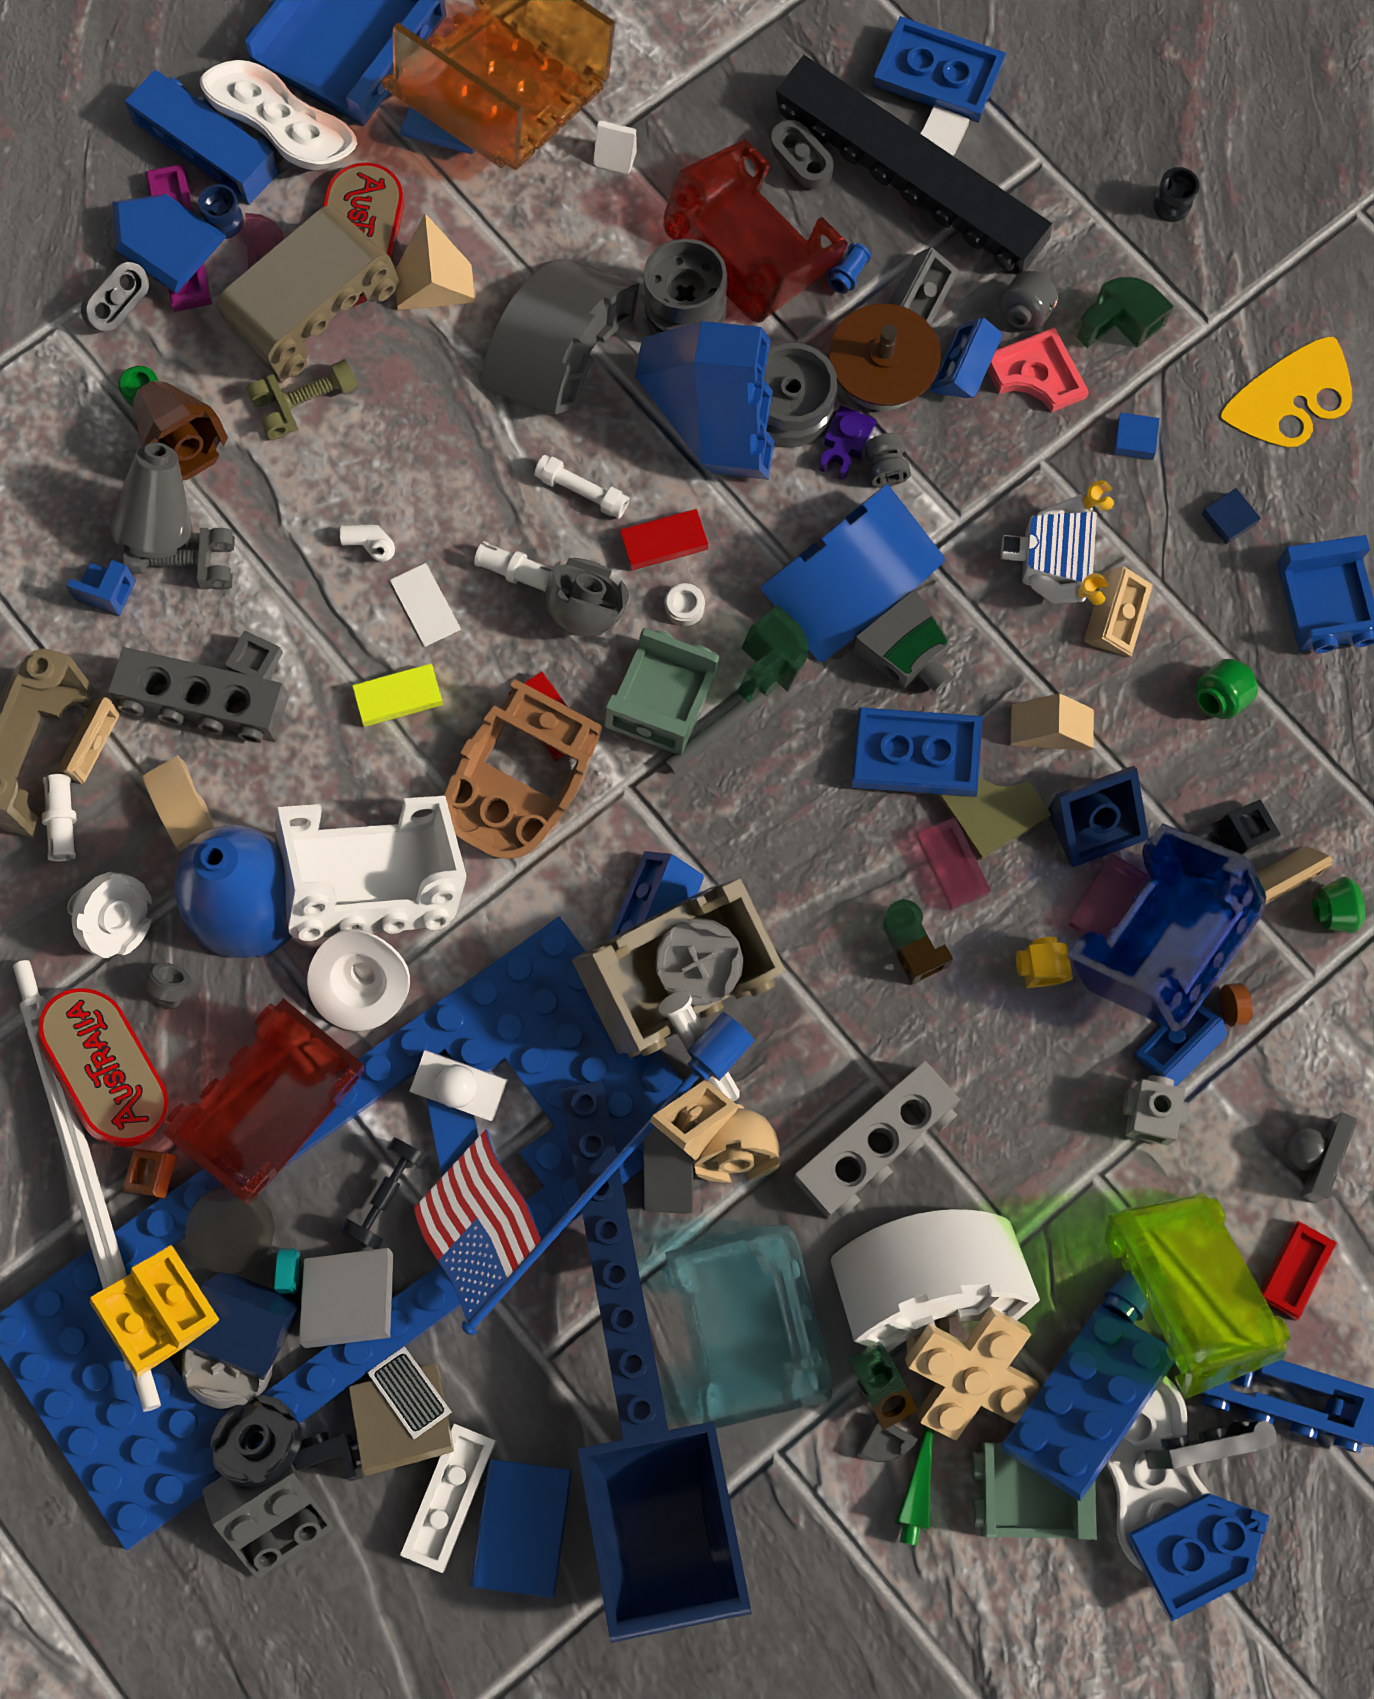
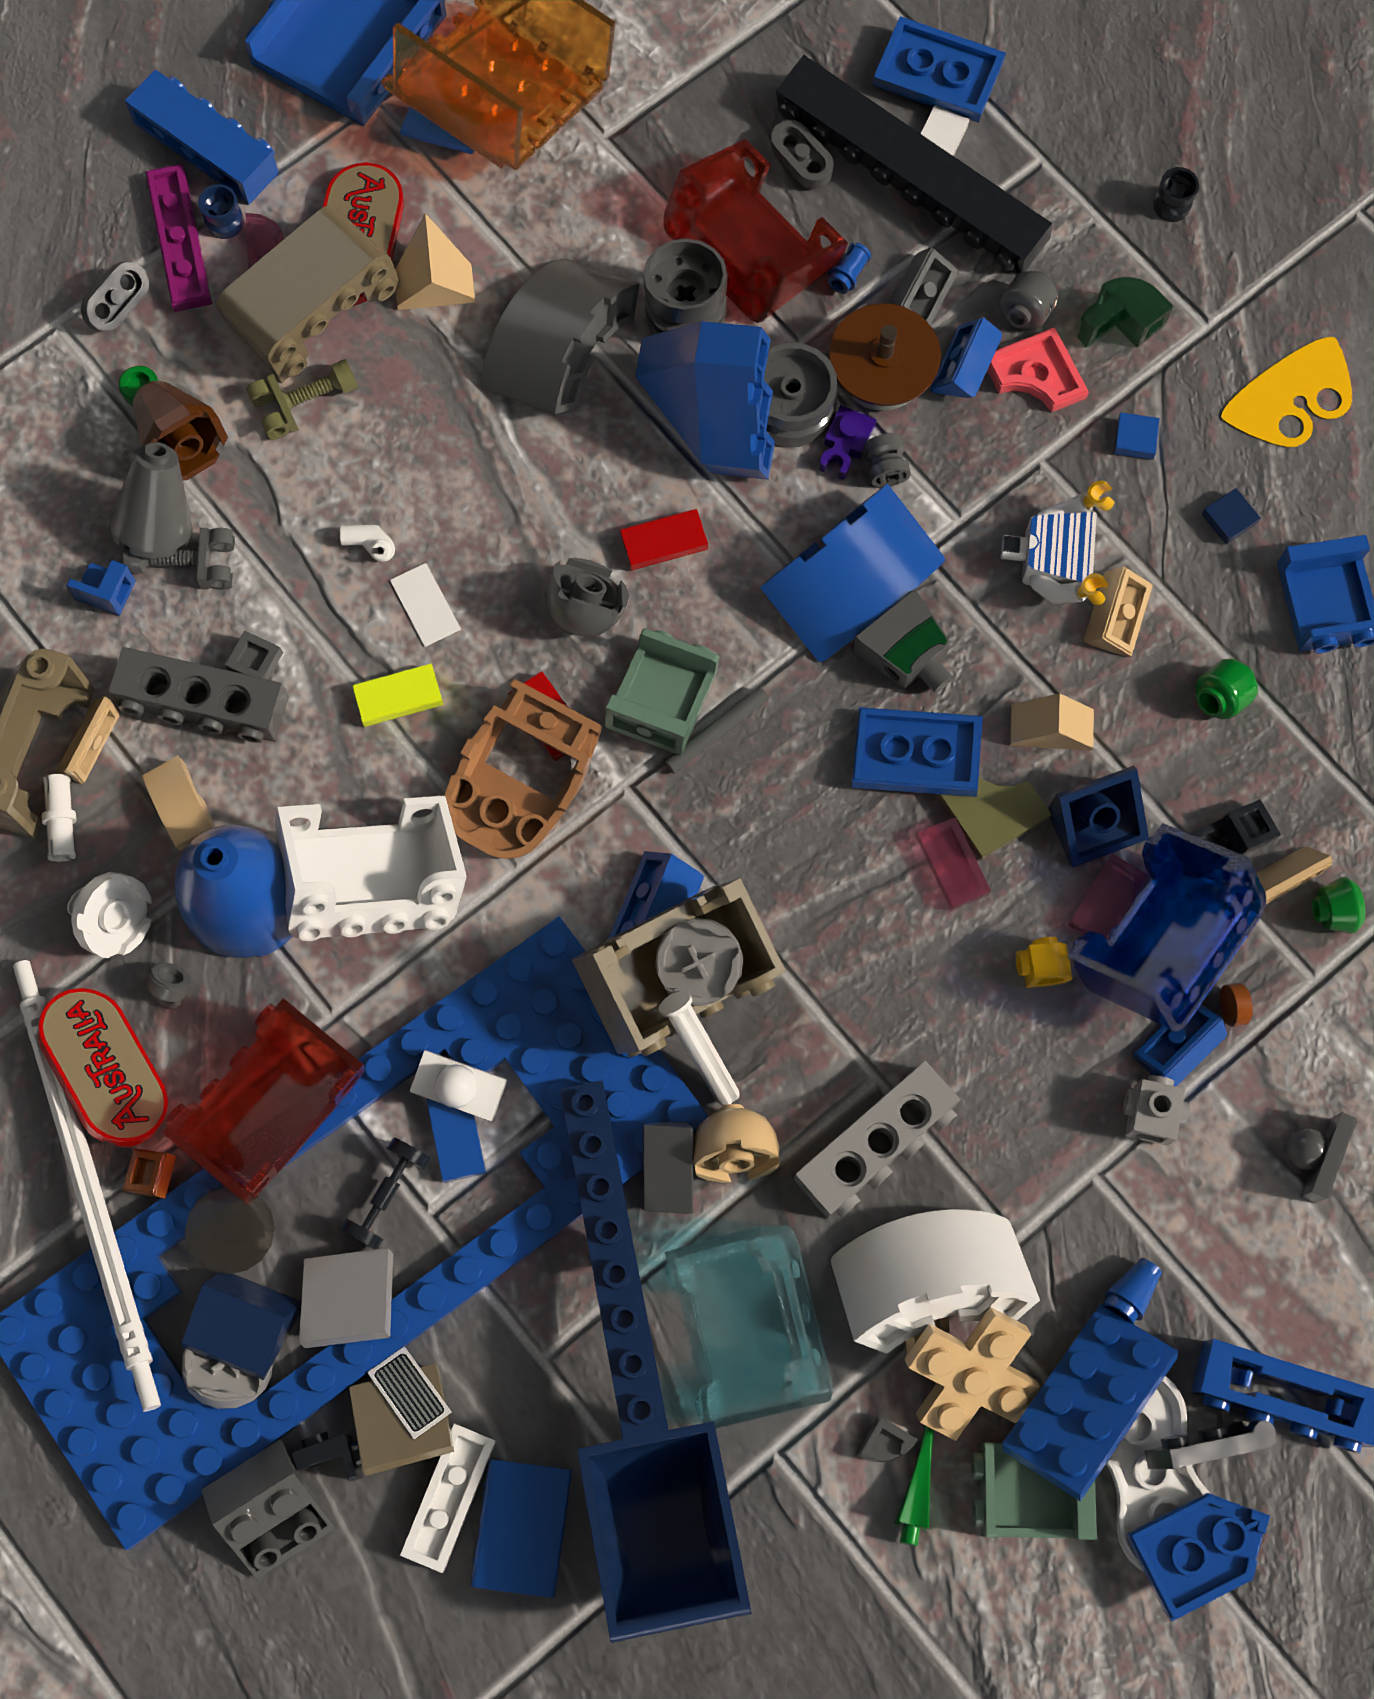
(154, 1311): yellow slope -> none
(163, 238): blue tile -> none
(242, 1429): black plate -> none
(264, 102): white plate -> none
(288, 1272): teal tile -> none
(357, 980): white hat -> none
(483, 1223): flag -> none
(513, 566): white pin -> none
(552, 471): white bar -> none
(615, 147): white slope -> none
(684, 604): white tile -> none
(695, 1117): tan slope -> none
(779, 653): clear green brick -> none
(879, 1381): clear green leg -> none
(911, 943): leg -> none
(1197, 1290): clear neon green windscreen -> none
(1296, 1270): red tile -> none

